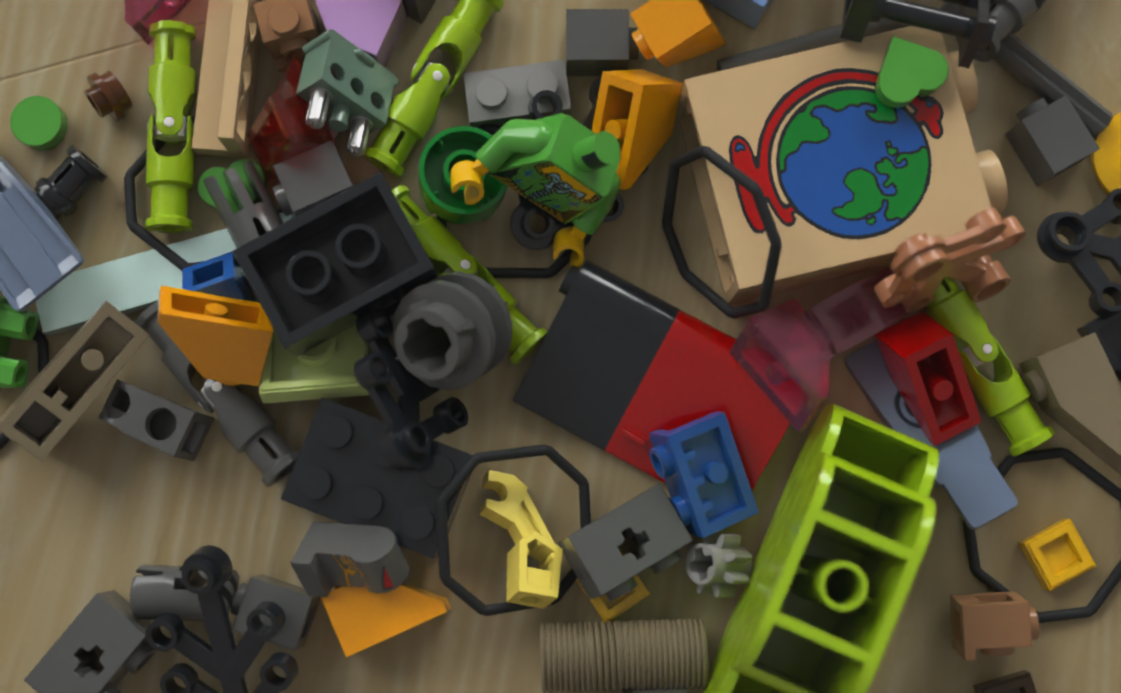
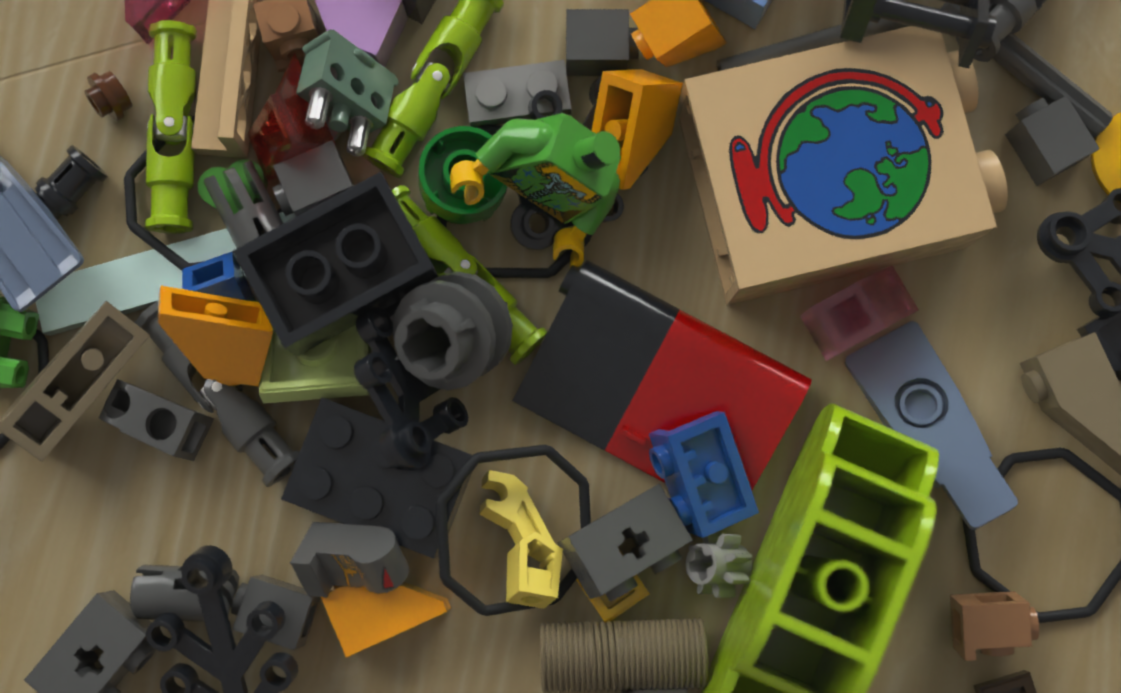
(38, 123): bright green tile -> none
(766, 218): black piece -> none
(787, 360): clear pink slope -> none
(909, 72): bright green tile -> none
(929, 376): red slope -> none
(964, 256): nougat plant -> none
(1007, 394): lime piece -> none
(1057, 554): yellow tile -> none

